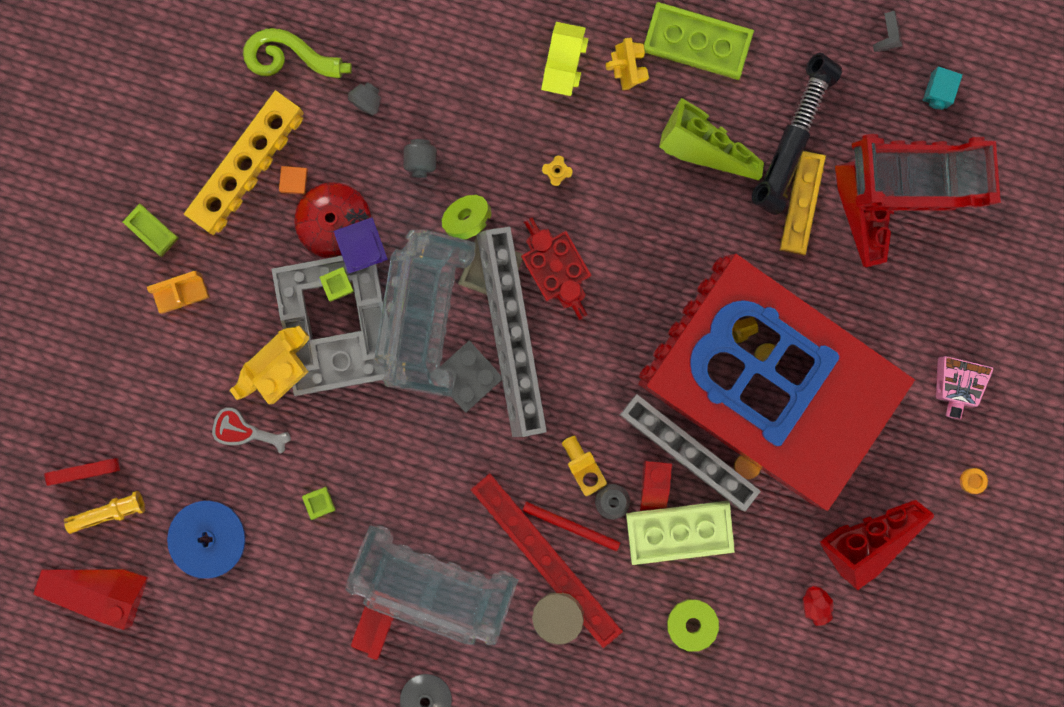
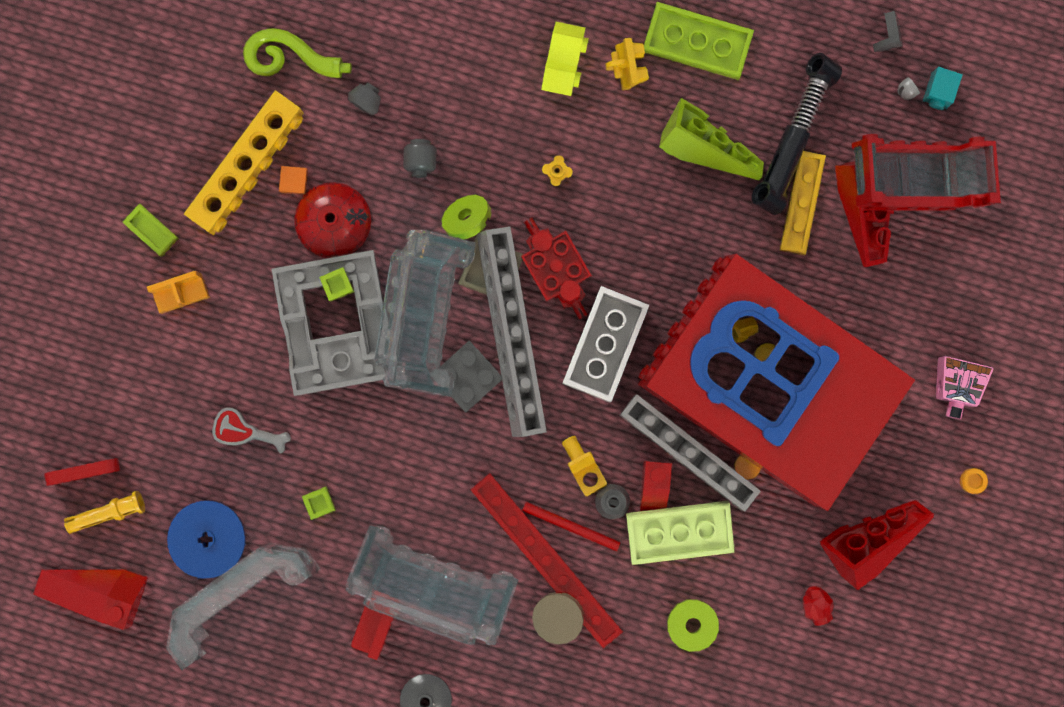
(186, 627): none -> clear windscreen
(274, 367): yellow plate -> none
(360, 245): dark purple piece -> none
(605, 344): none -> white brick
(907, 89): none -> light grey hinge

